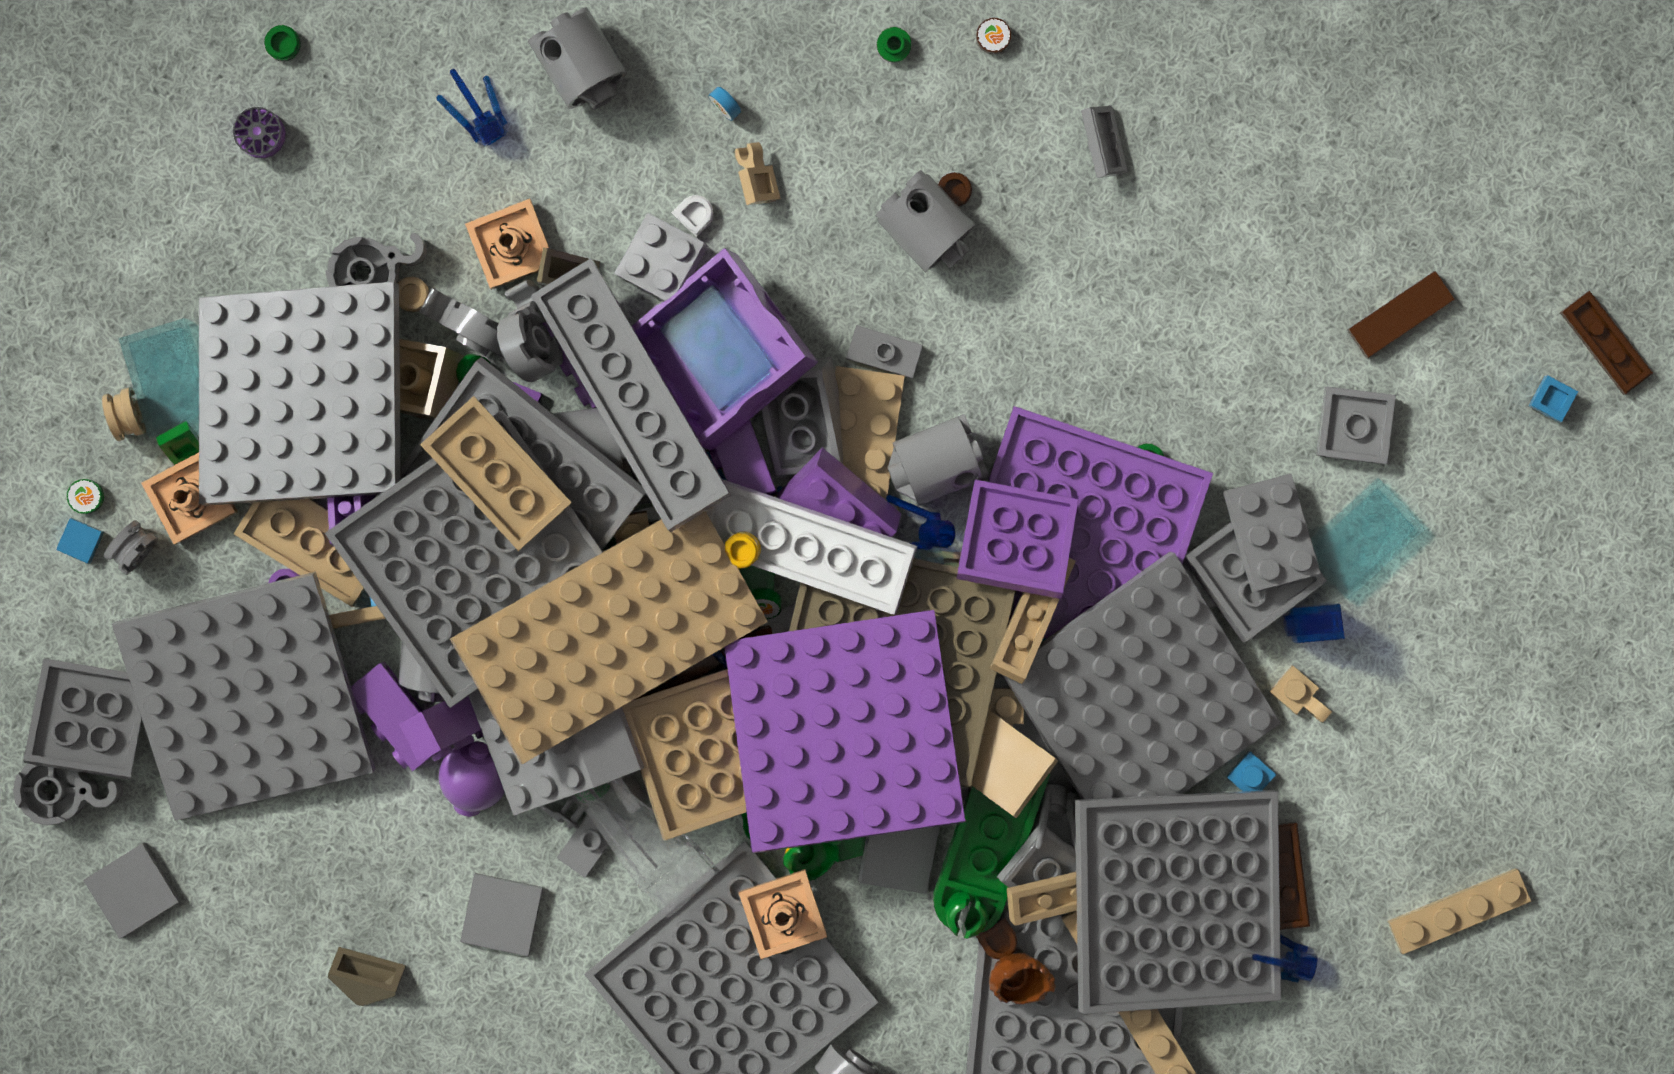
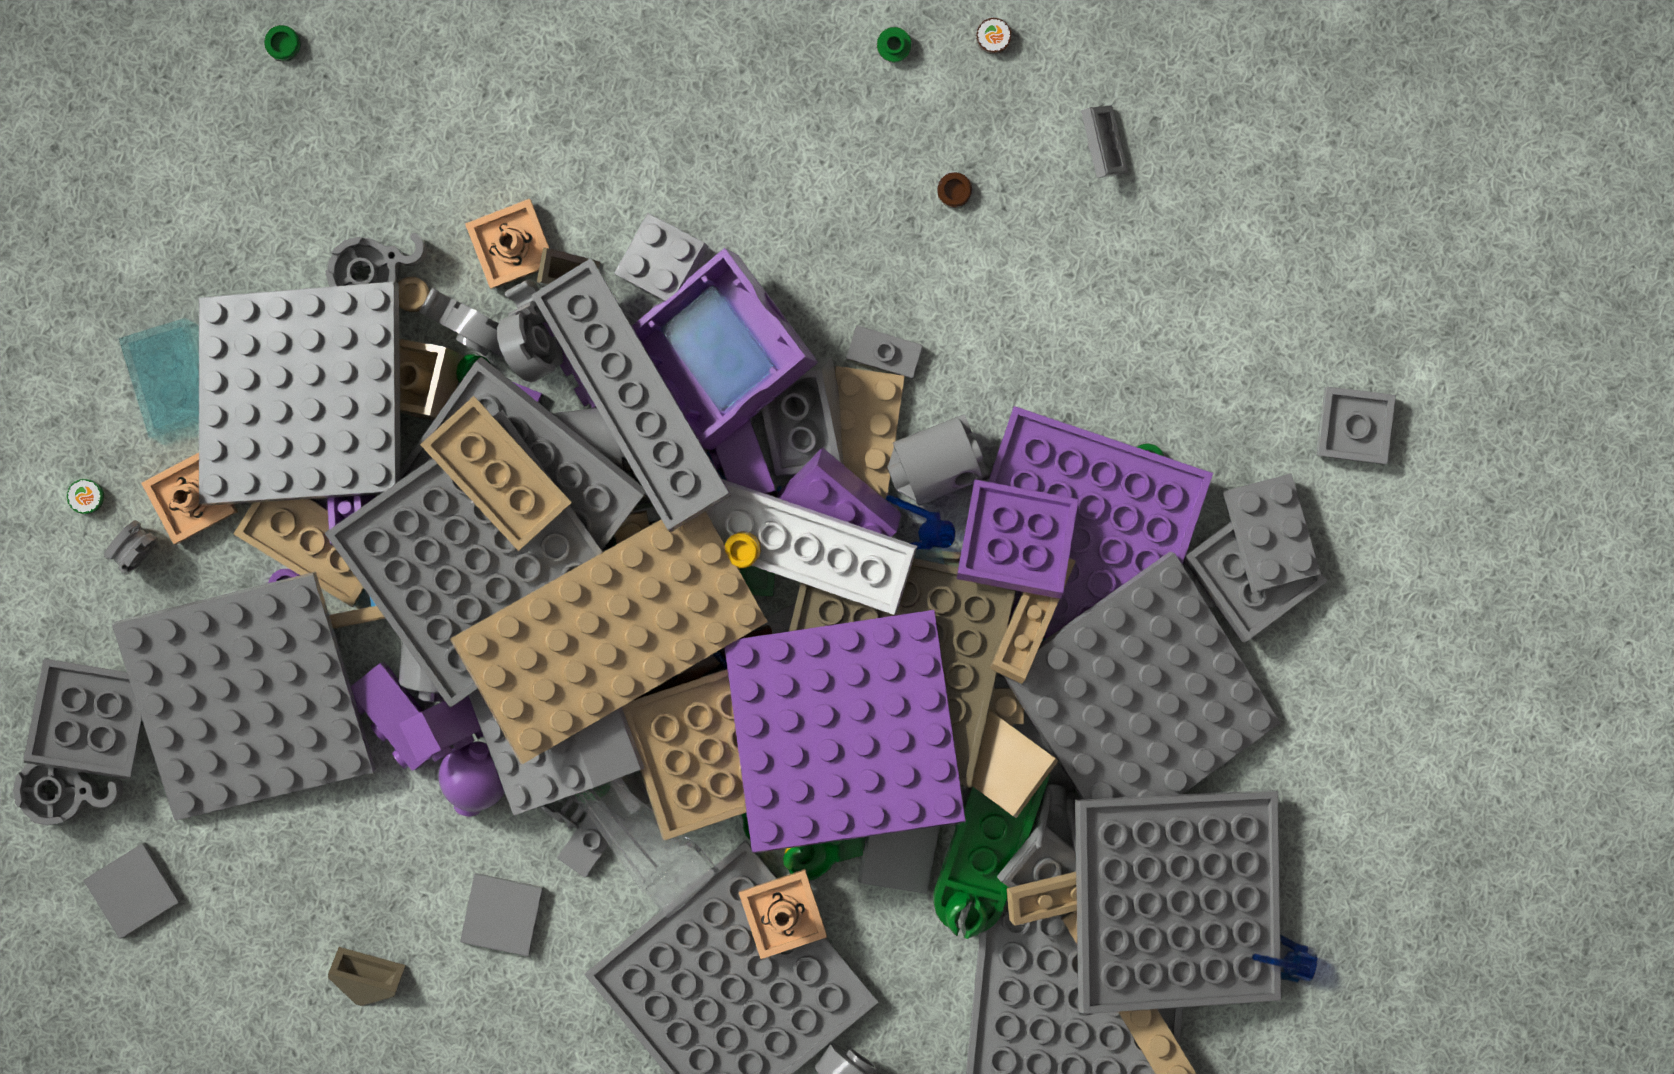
(80, 540): dark azure tile -> none
(123, 414): tan wheel -> none
(179, 443): green plate -> none
(259, 132): wheel -> none
(487, 126): clear blue plant -> none
(579, 60): light grey cylinder -> none
(694, 213): white tile -> none
(725, 103): dark azure tile -> none
(756, 179): tan plate -> none
(768, 601): tile -> none
(933, 230): light grey cylinder -> none
(998, 940): reddish brown tile -> none
(1020, 979): dark orange hair -> none
(1250, 774): dark azure plate -> none
(1291, 879): reddish brown tile -> none
(1297, 693): tan plate -> none
(1314, 623): clear blue slope -> none
(1364, 538): clear light blue tile -> none
(1400, 314): reddish brown tile -> none
(1459, 911): tan plate -> none
(1553, 399): dark azure plate -> none
(1606, 342): reddish brown tile -> none

